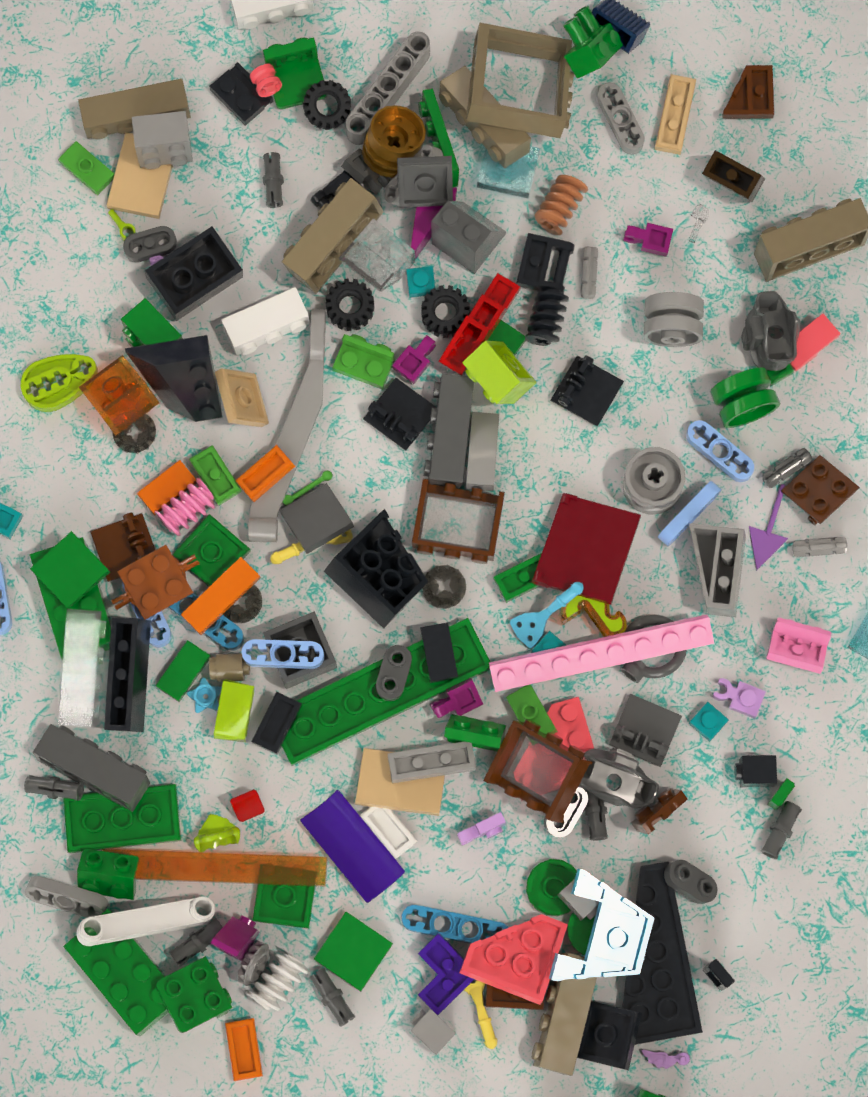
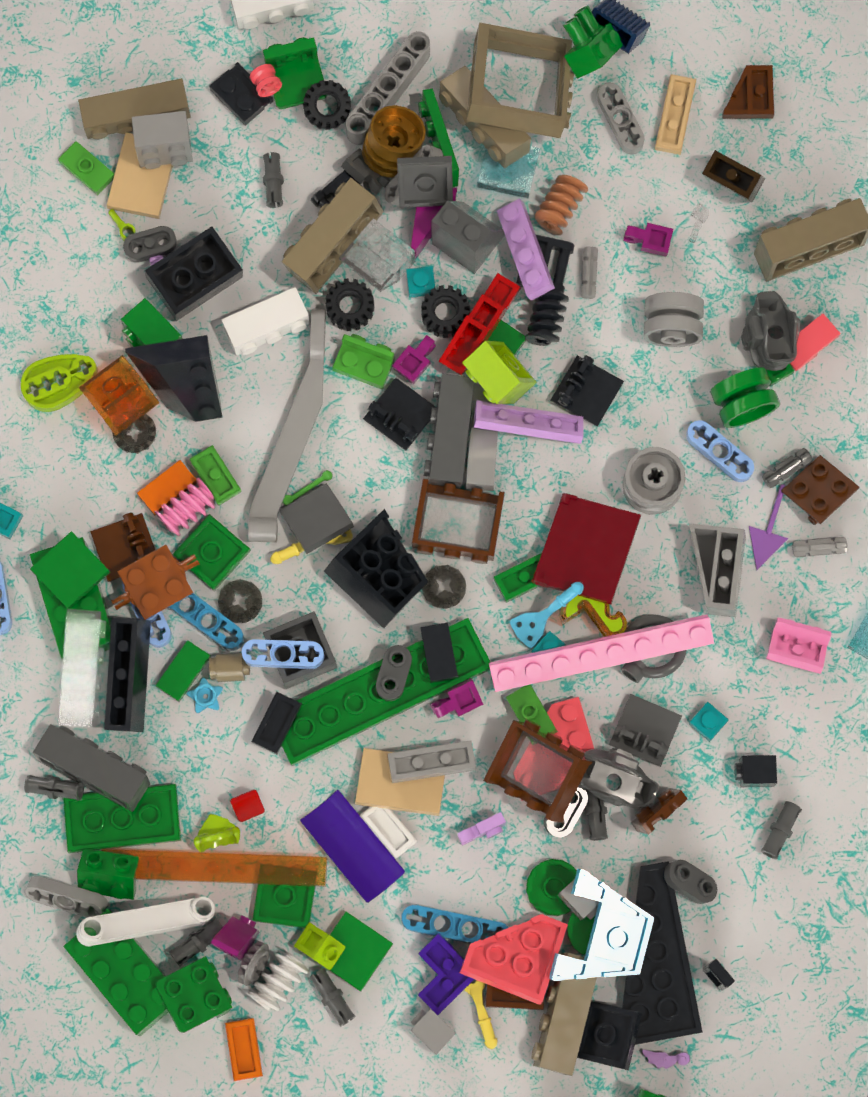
(220, 596): orange tile -> none
(234, 711): lime piece -> none
(241, 397): tan tile -> none
(265, 473): orange tile -> none
(319, 946): none -> lime bracket
(480, 733): green bracket -> none
(525, 249): none -> lavender plate
(528, 422): none -> lavender plate
(689, 513): light blue beam -> none
(743, 699): lavender plate -> none
(781, 794): green tile -> none

